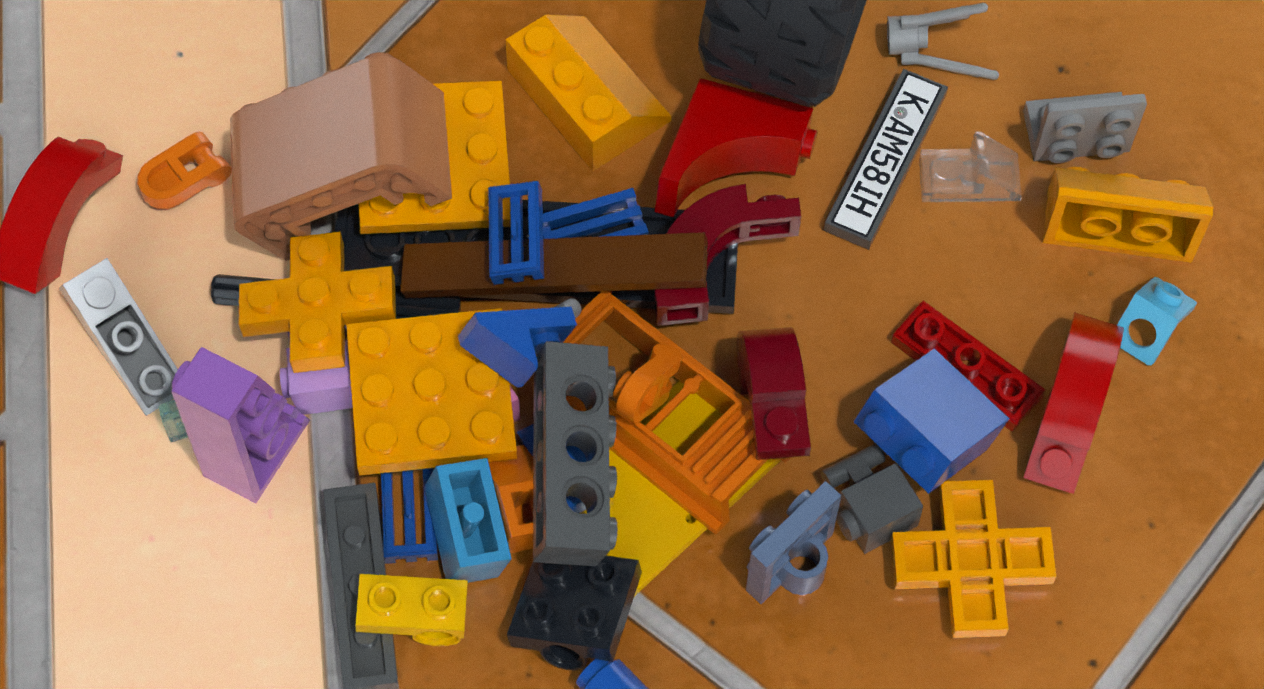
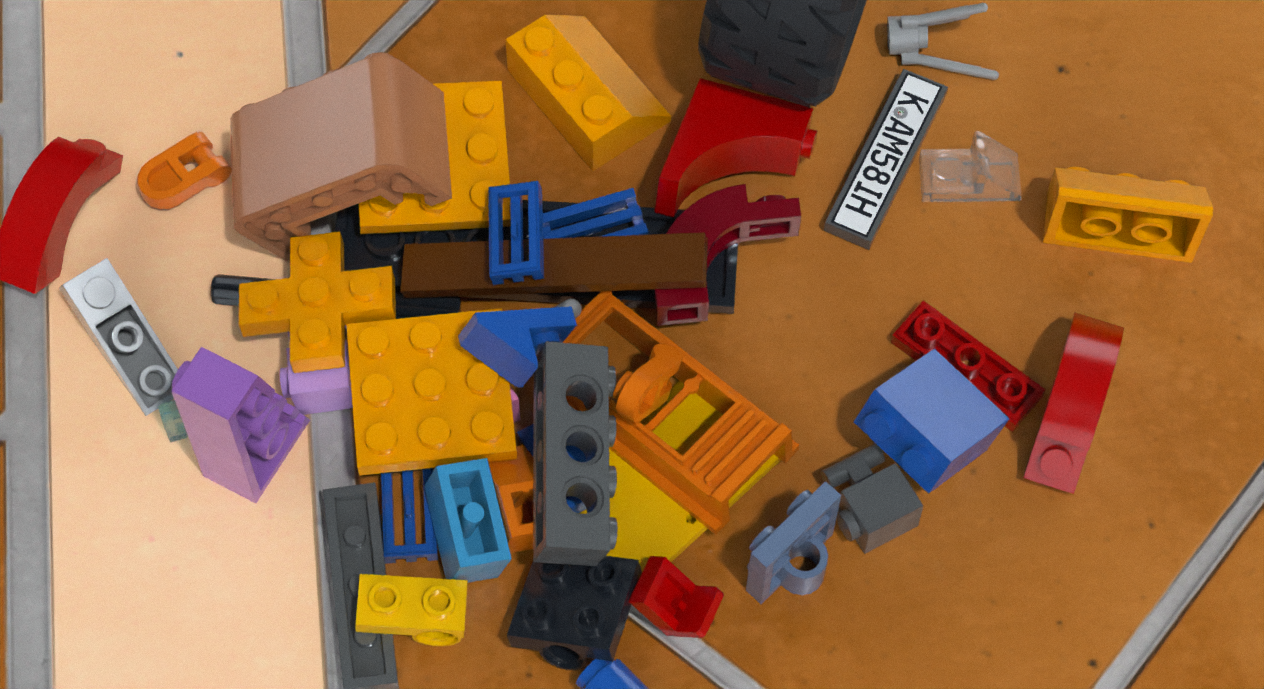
(674, 600): none -> red bracket
(775, 380): dark red arch -> none
(973, 558): light orange plate -> none
(1083, 125): light grey bracket -> none
(1163, 307): medium azure bracket -> none

